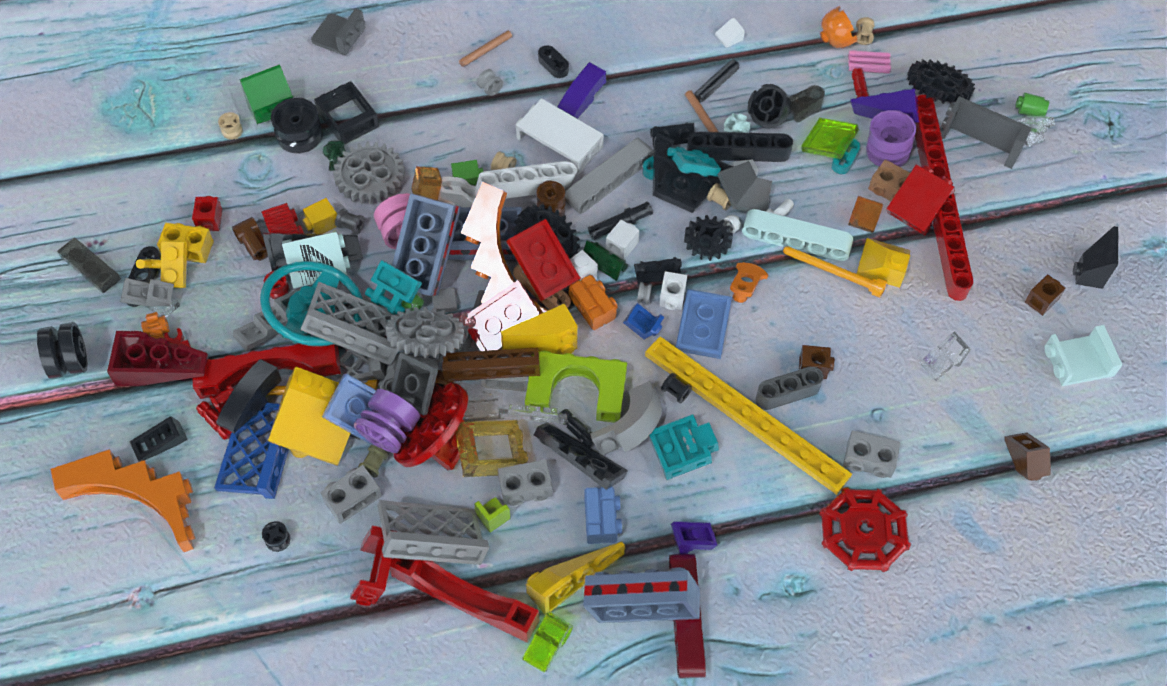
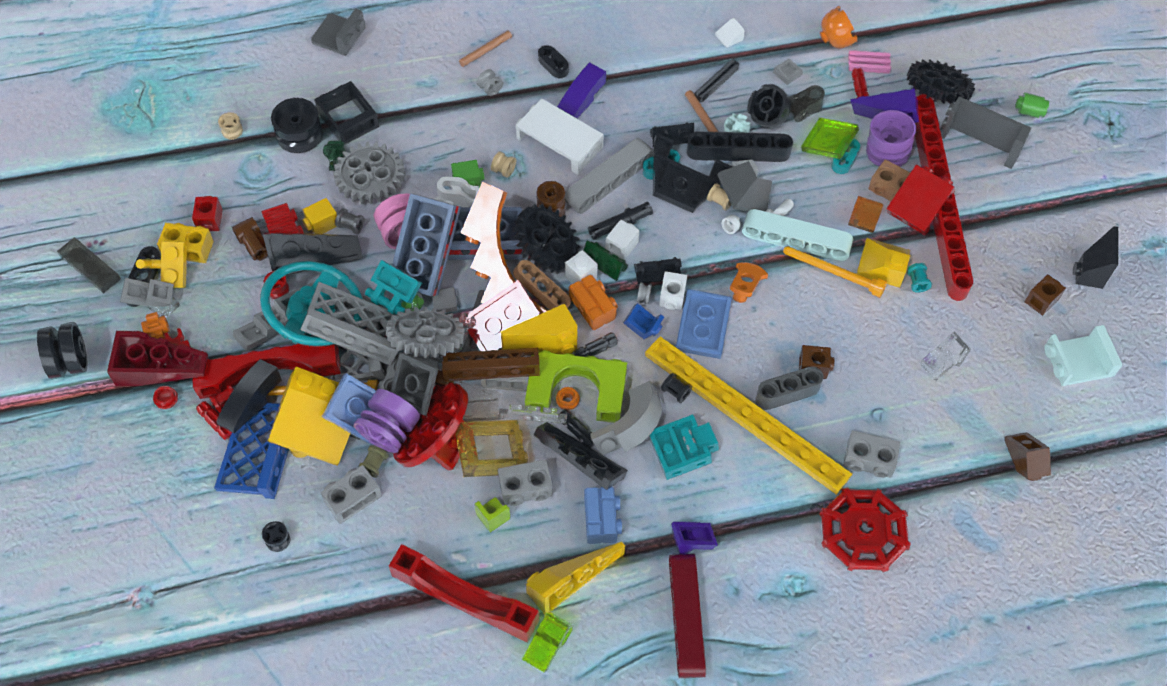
(106, 475): orange arch -> none
(161, 445): black slope -> none
(165, 397): none -> red plate
(265, 91): green slope -> none
(320, 248): light aqua panel -> none
(370, 591): red panel -> none
(427, 182): clear orange panel -> none
(431, 545): light grey fence -> none
(526, 179): white beam -> none
(543, 259): red plate -> none
(567, 392): none -> orange plate
(597, 346): none -> black axle
(642, 596): sand blue brick -> none
(694, 161): teal plate -> none
(708, 237): black gear -> none
(788, 71): none -> light grey tile
(865, 28): tan bush -> none
(919, 278): none -> teal bush
(1039, 127): clear slope -> none

